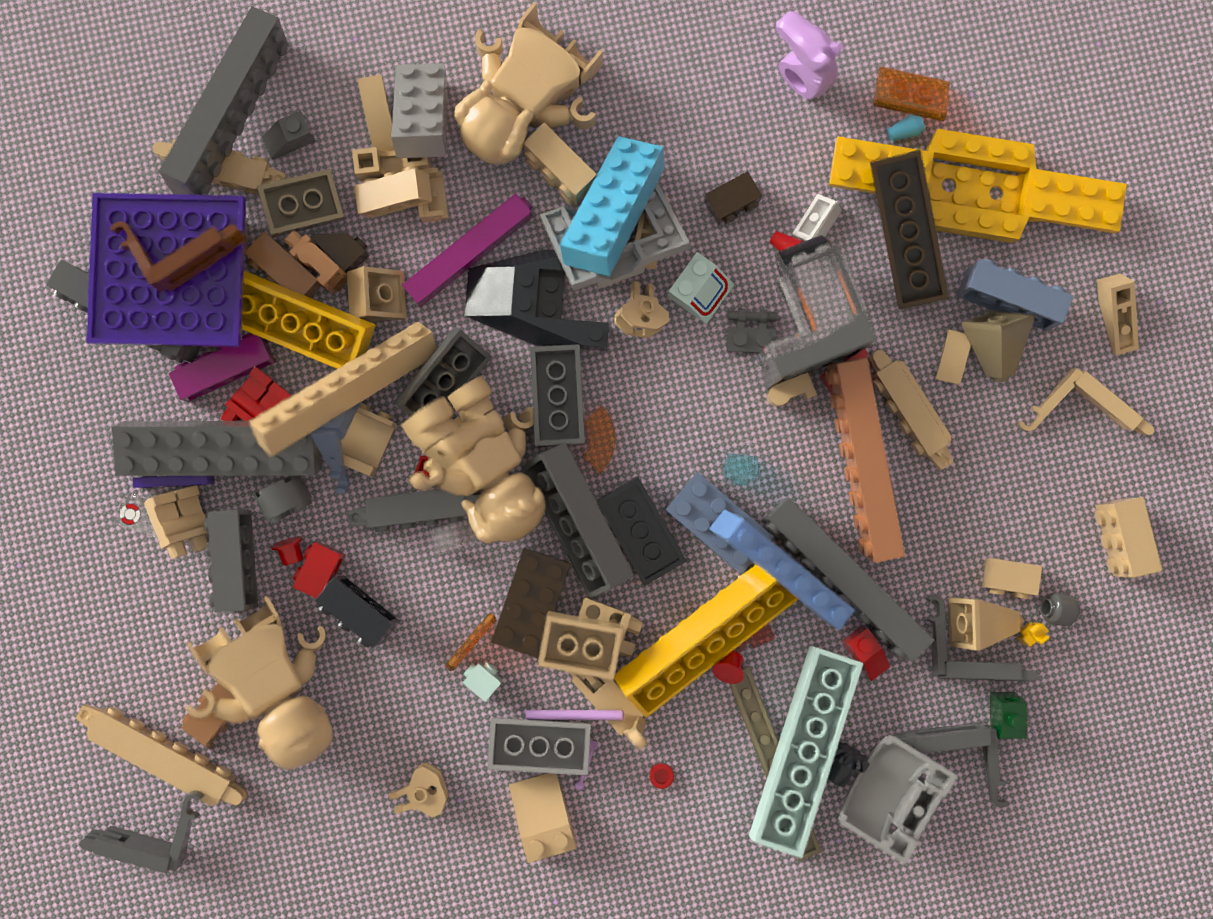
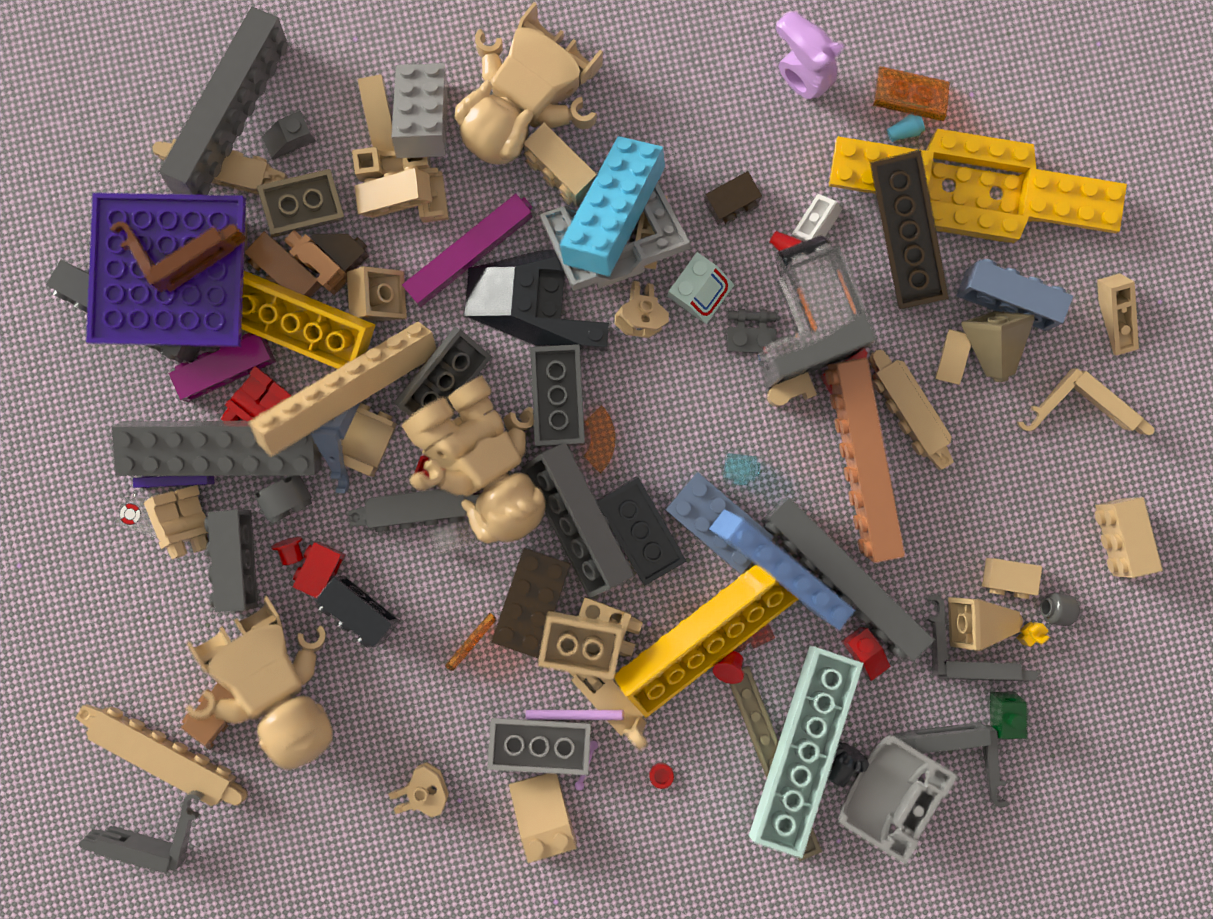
(482, 679): light aqua brick -> none

